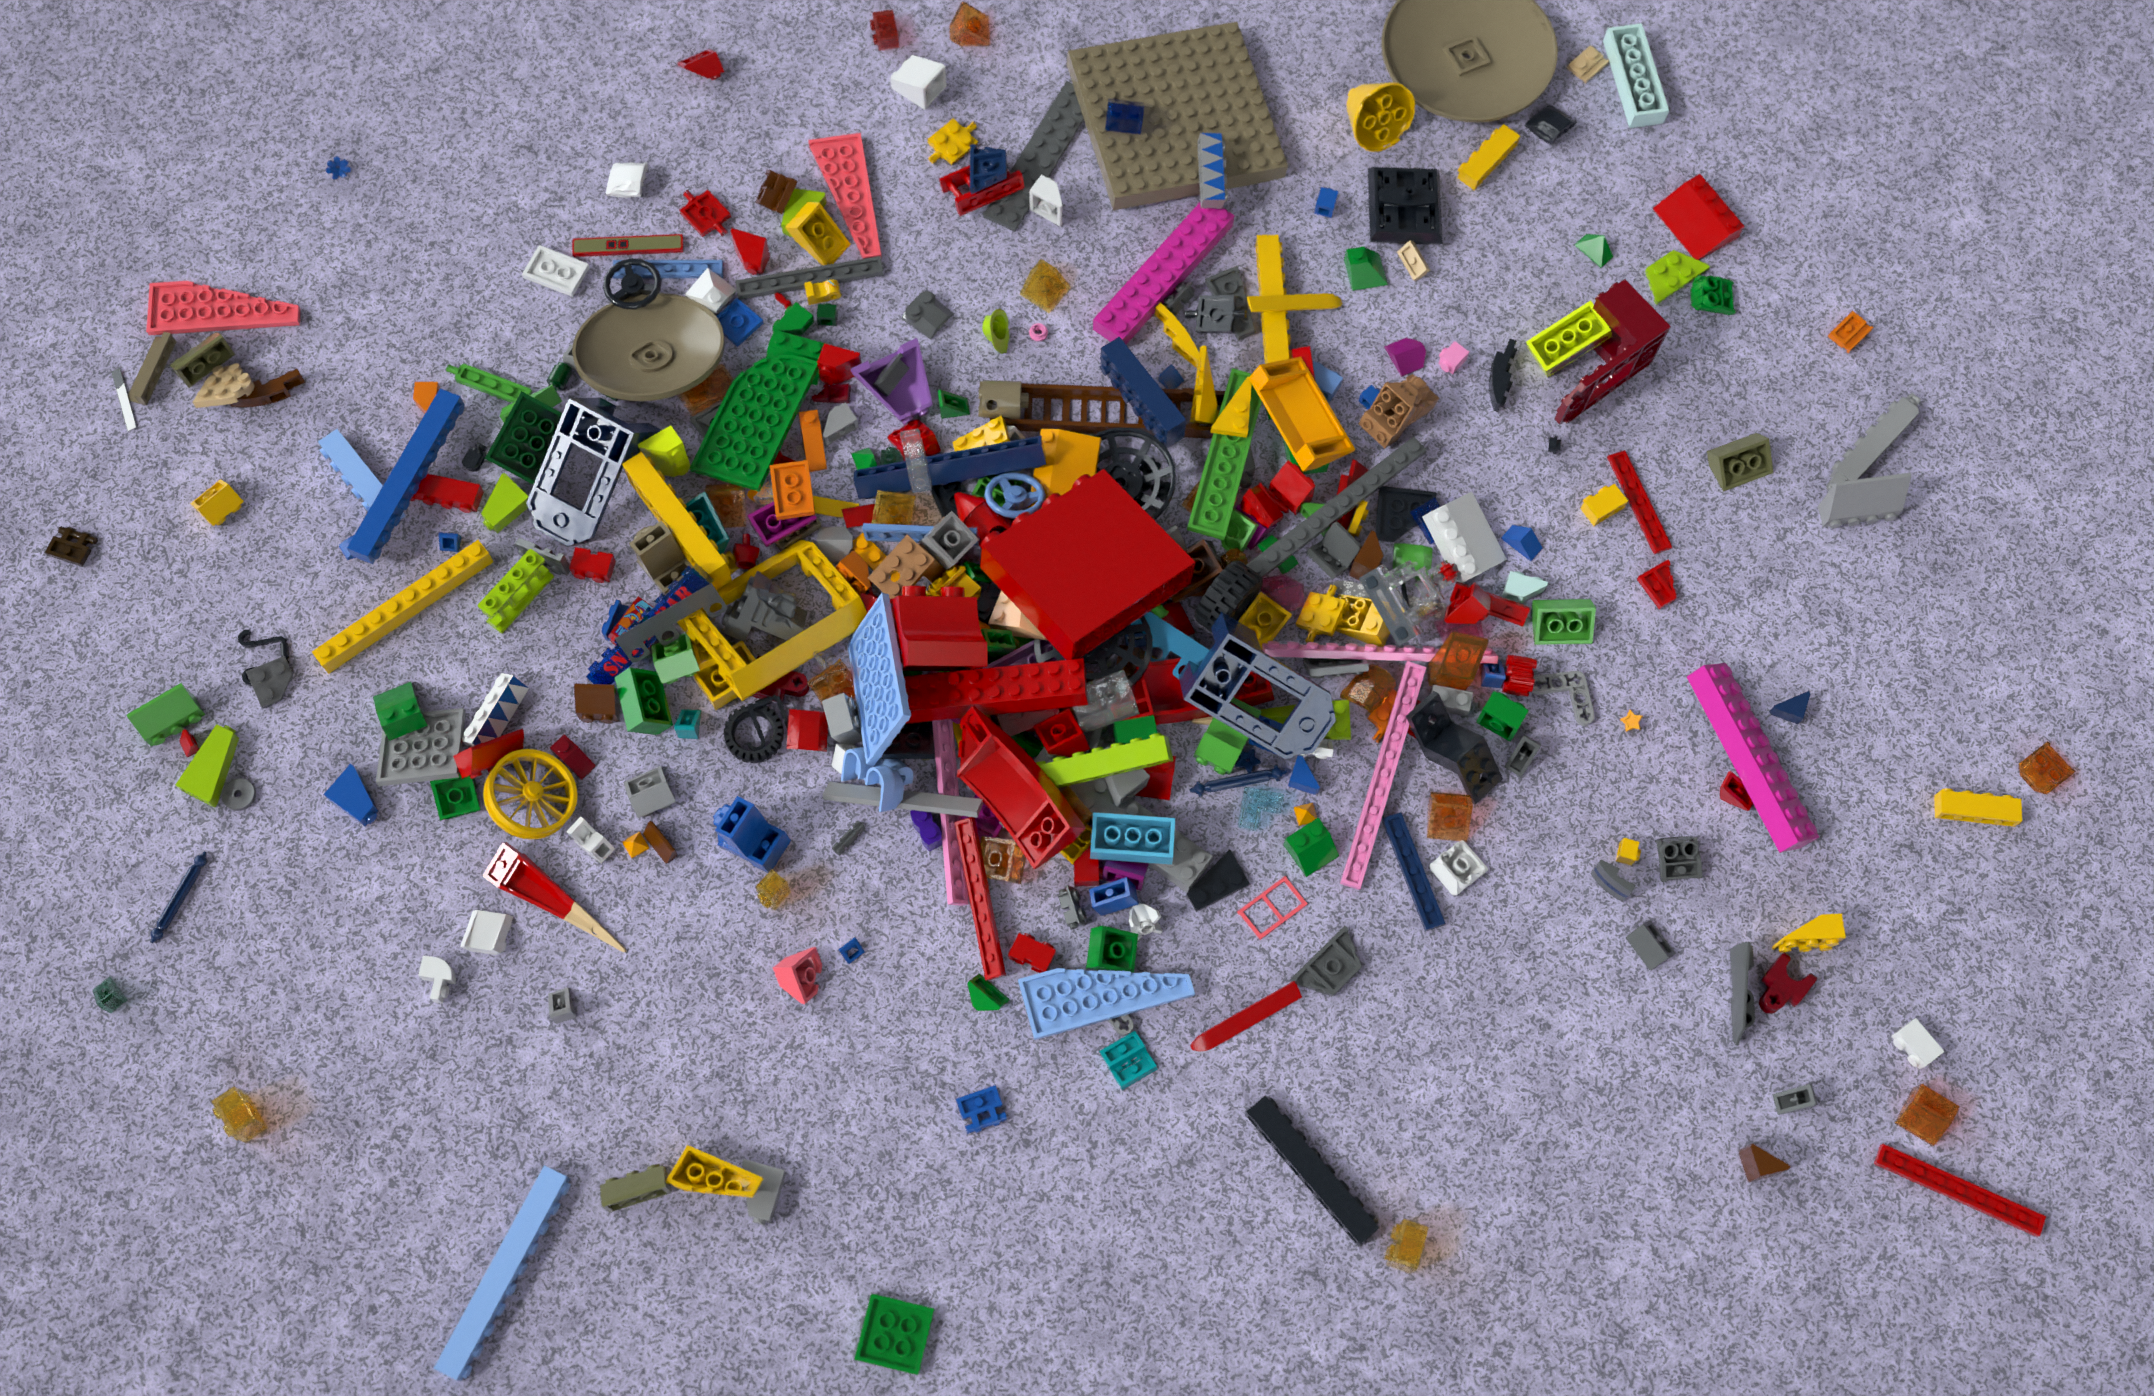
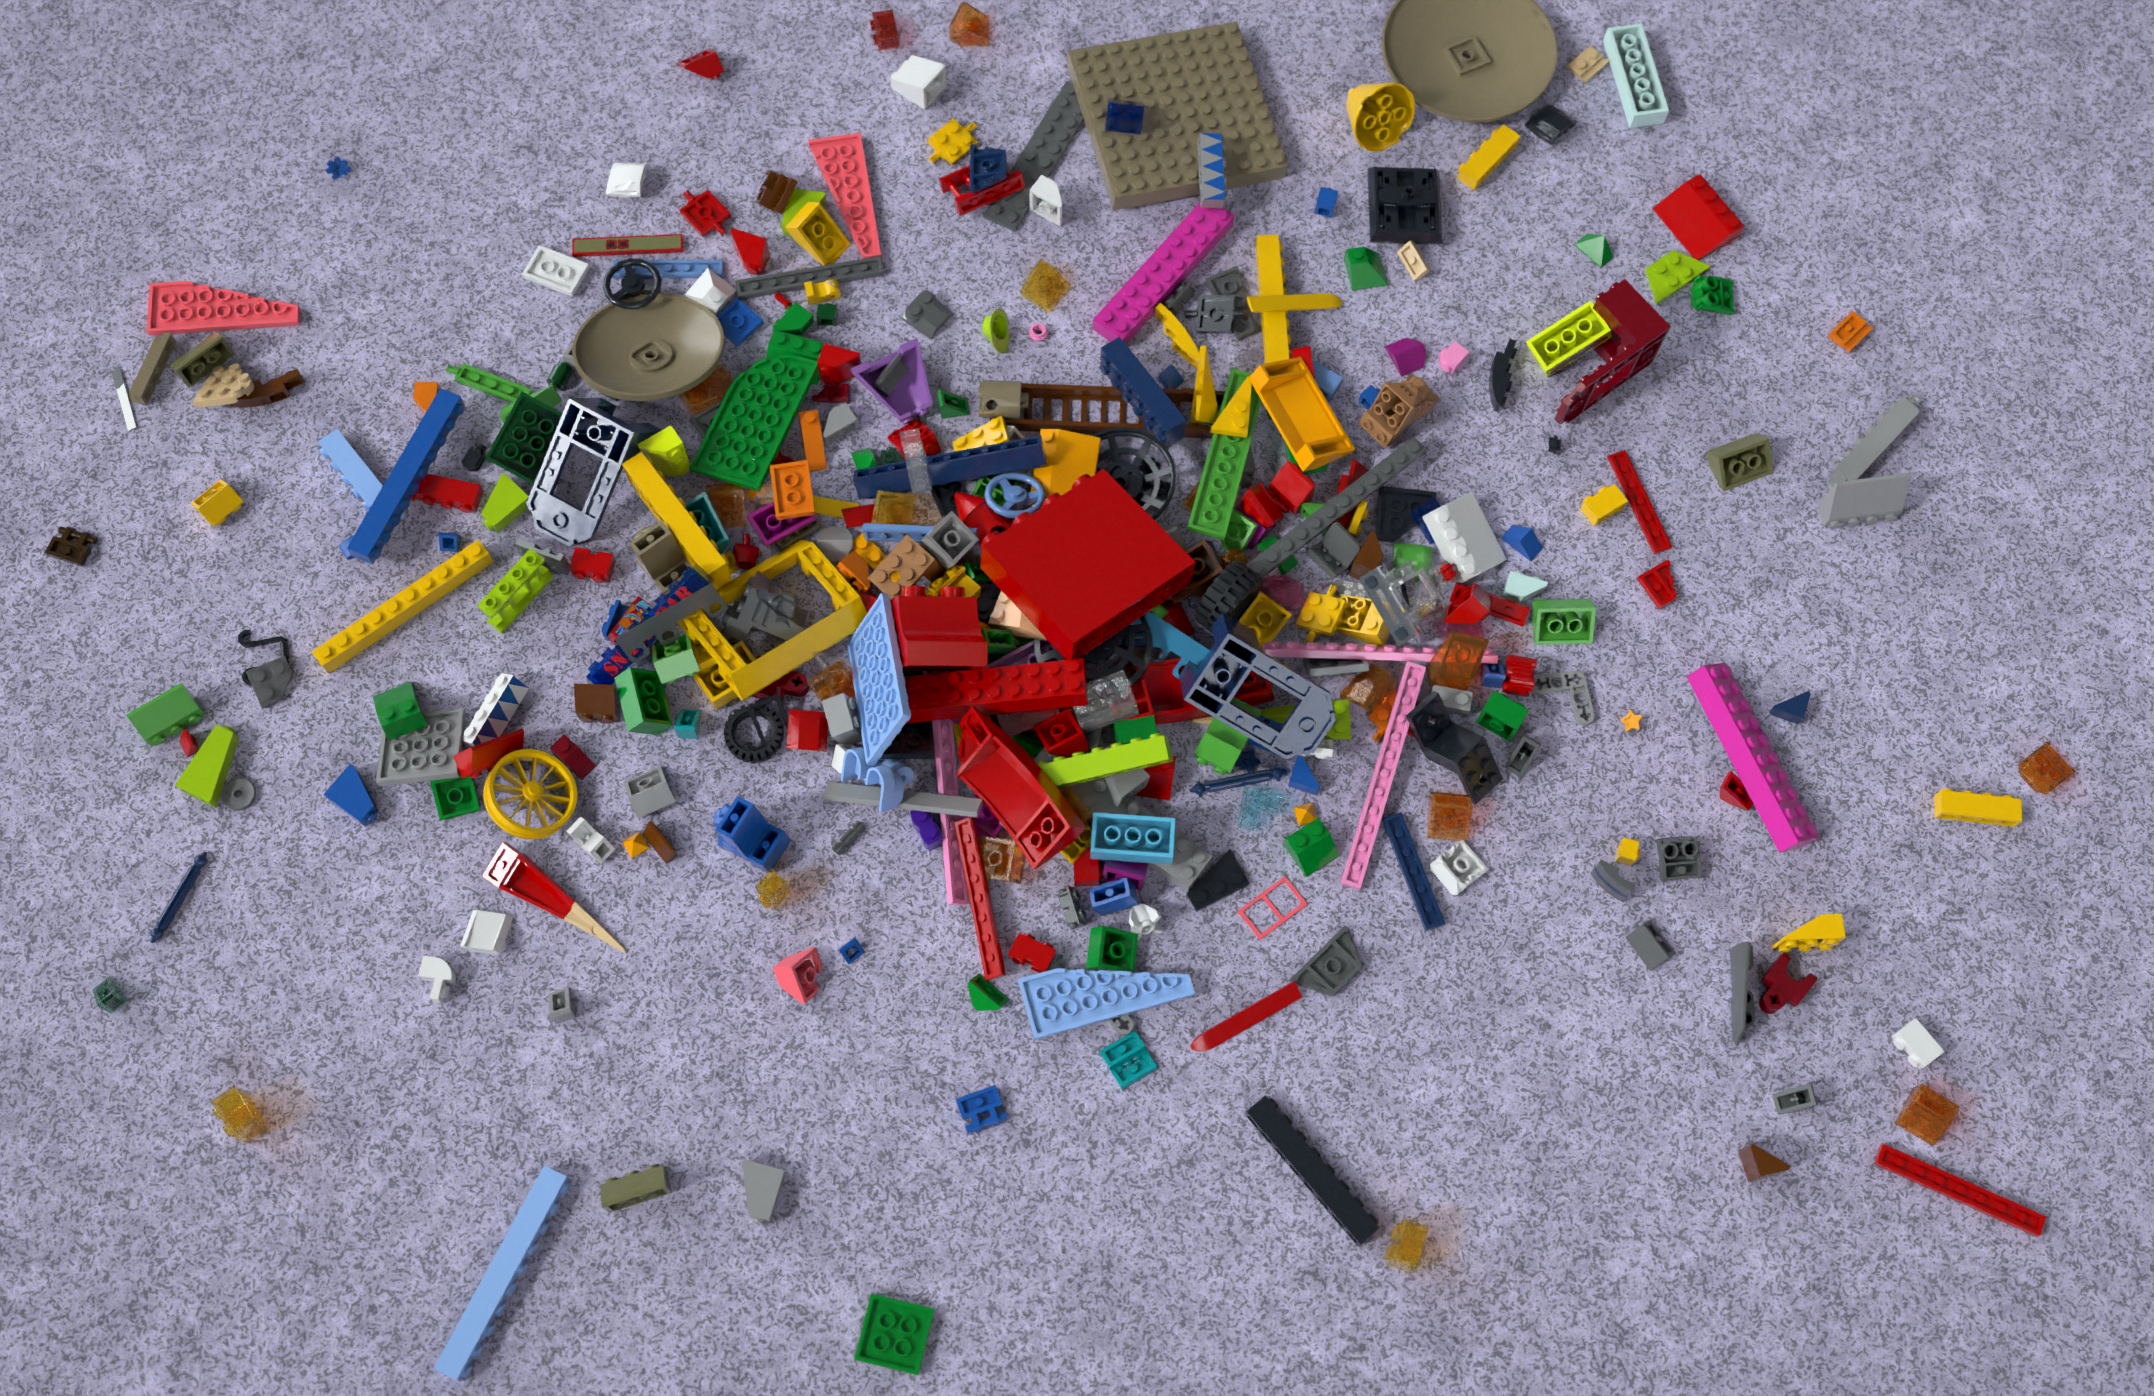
(708, 1174): yellow wedge -> none

